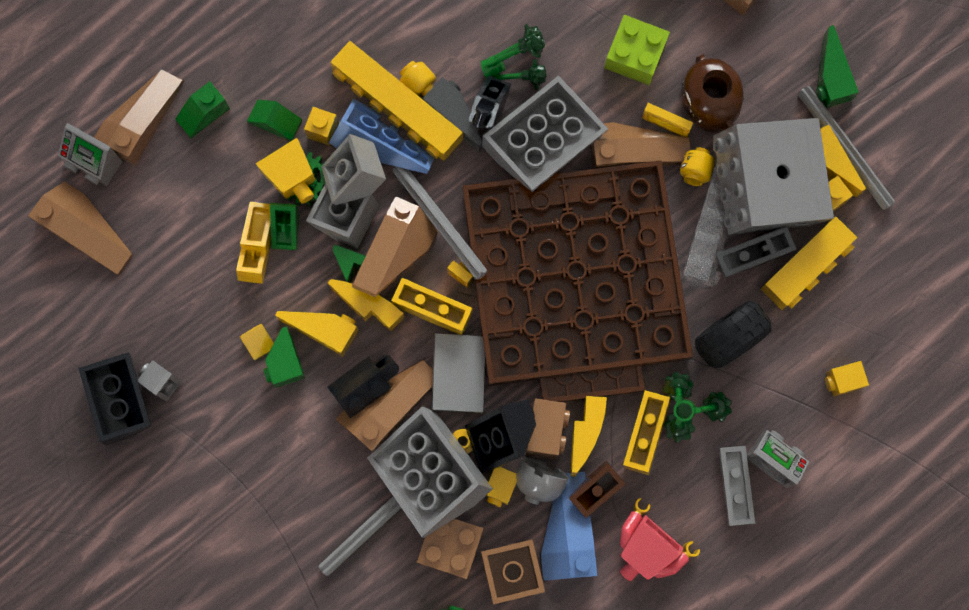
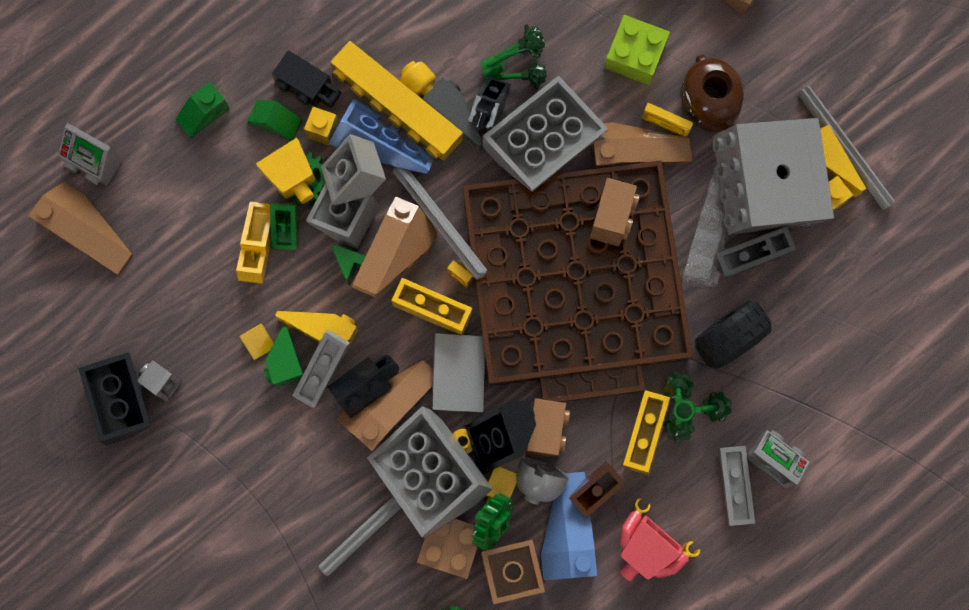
(137, 119): medium nougat wedge -> none
(304, 81): none -> black brick
(321, 369): none -> light grey plate
(367, 305): yellow slope -> none
(492, 521): none -> green gear
(586, 432): yellow slope -> none
(613, 213): none -> medium nougat brick
(697, 166): yellow head -> none
(809, 263): yellow brick -> none
(835, 78): green slope -> none
(846, 379): yellow brick -> none

